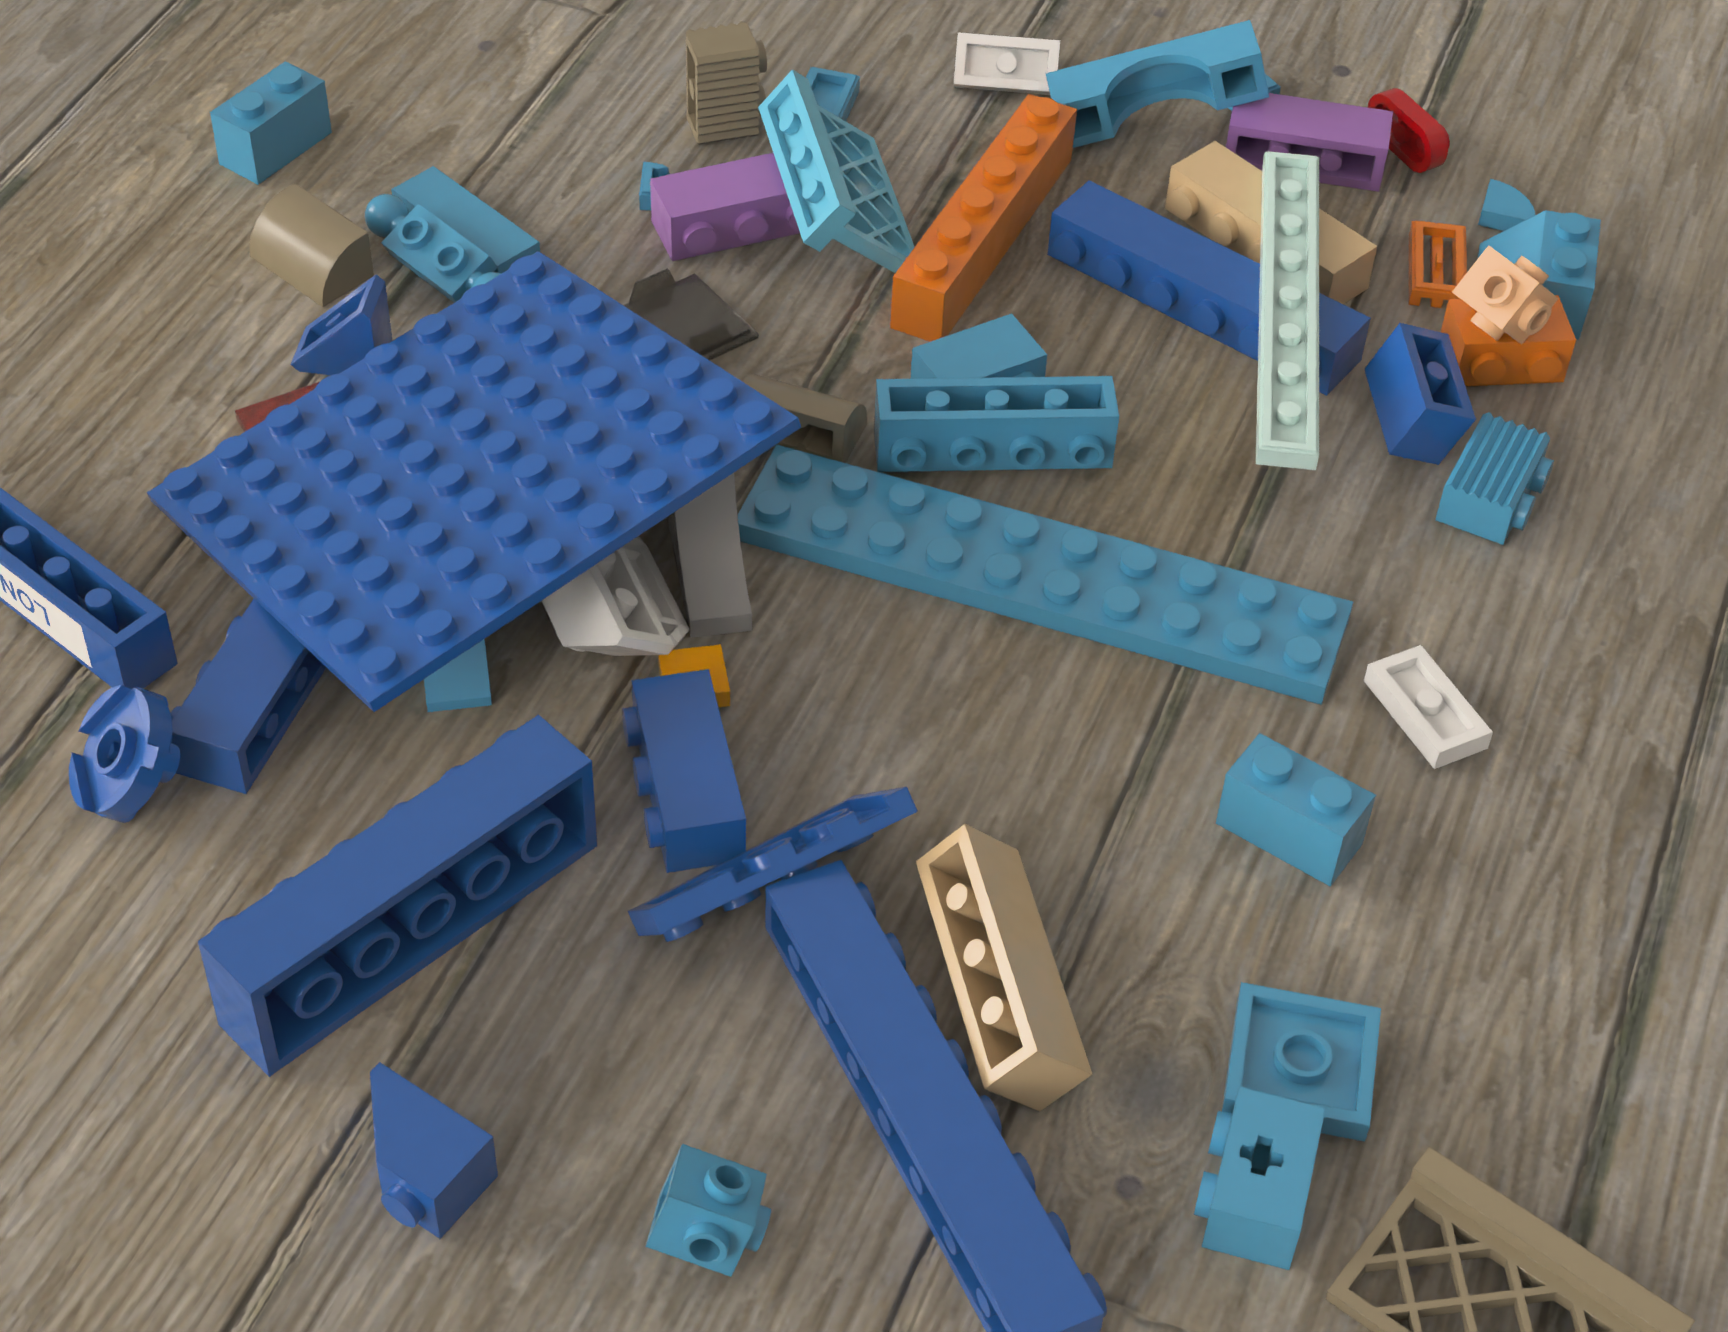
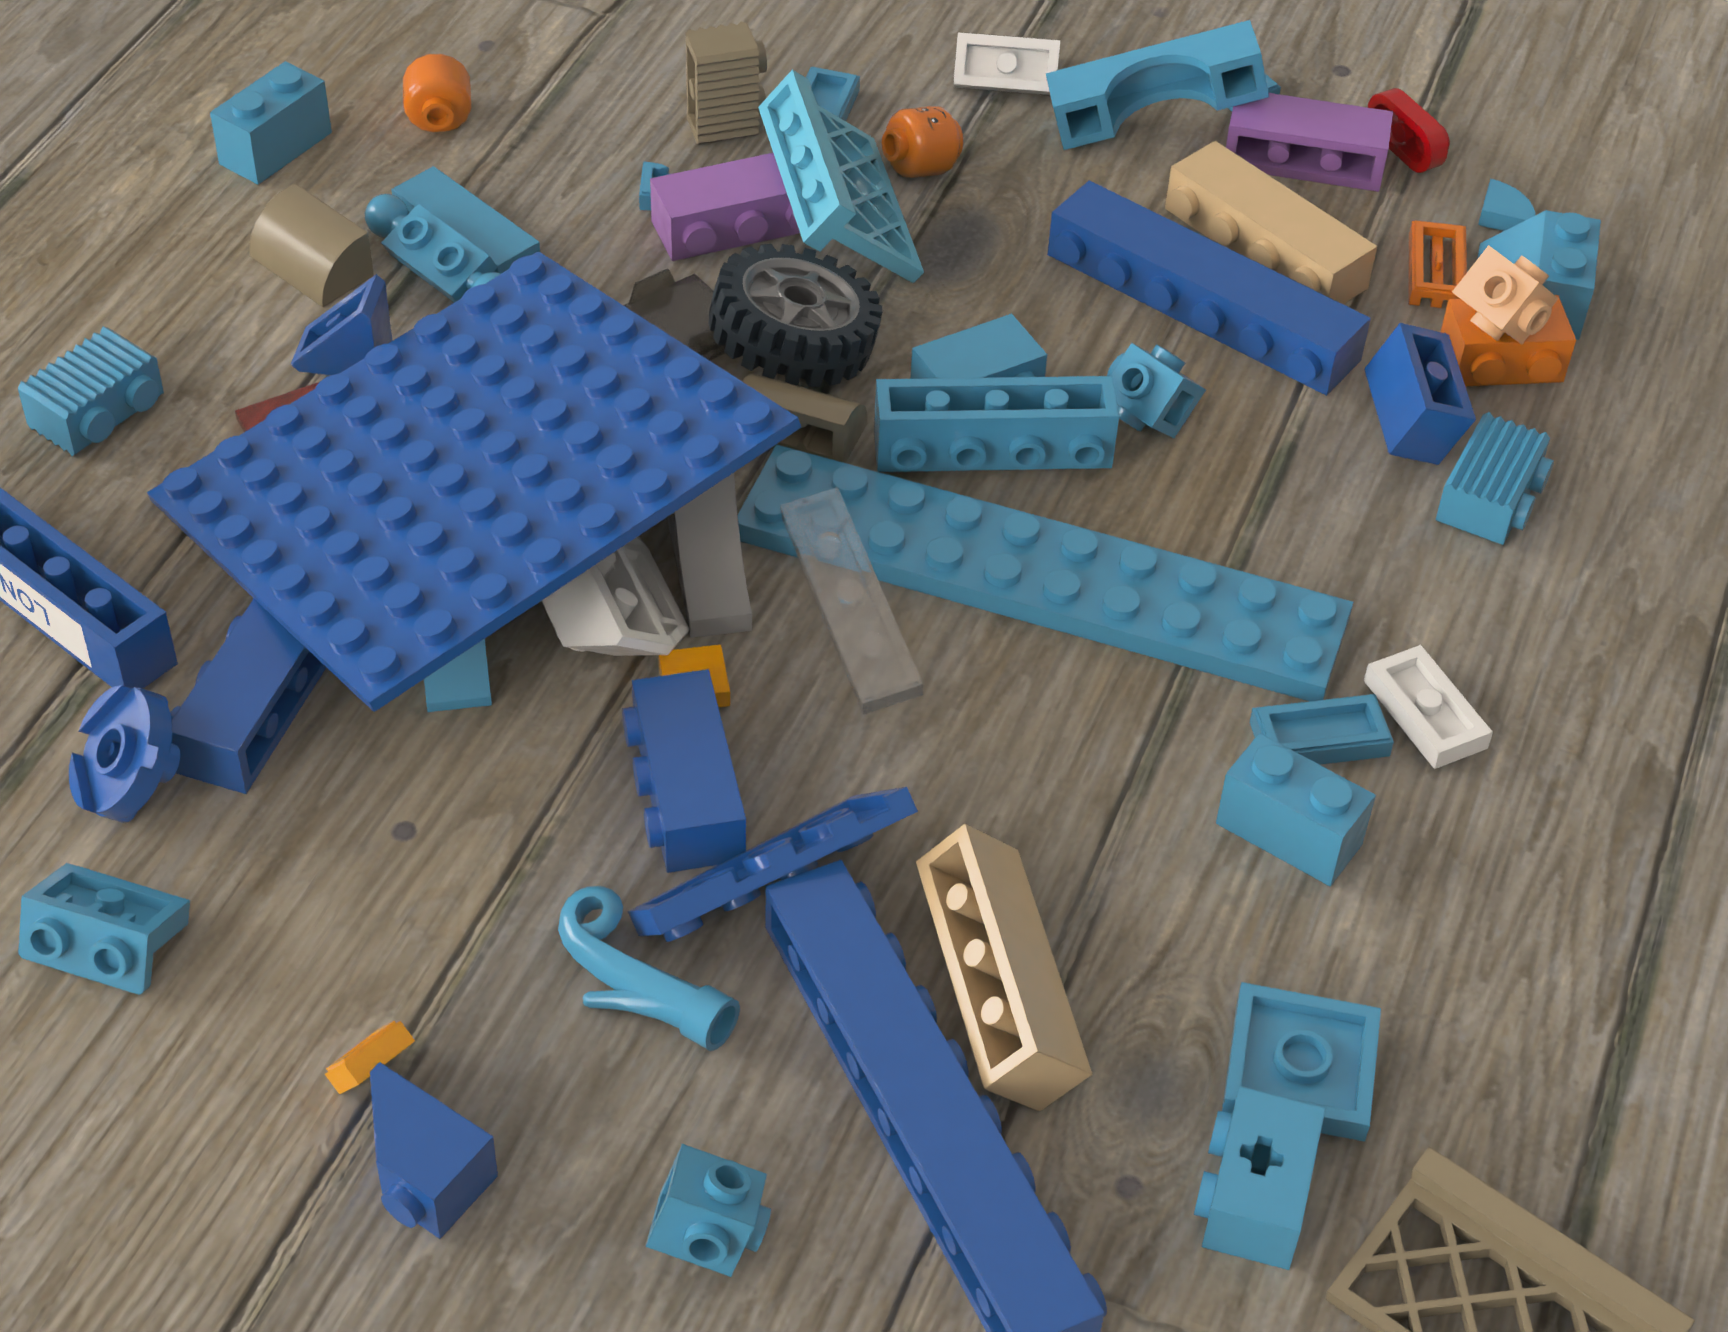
(90, 391): none -> dark azure brick
(98, 926): none -> dark azure bracket
(358, 1062): none -> light orange tile
(400, 894): blue brick -> none
(438, 88): none -> orange head
(699, 1012): none -> dark azure plant
(794, 315): none -> black wheel
(851, 601): none -> clear tile
(922, 141): none -> orange head
(982, 219): orange brick -> none
(1153, 389): none -> dark azure brick
(1289, 313): light aqua tile -> none
(1327, 728): none -> dark azure tile

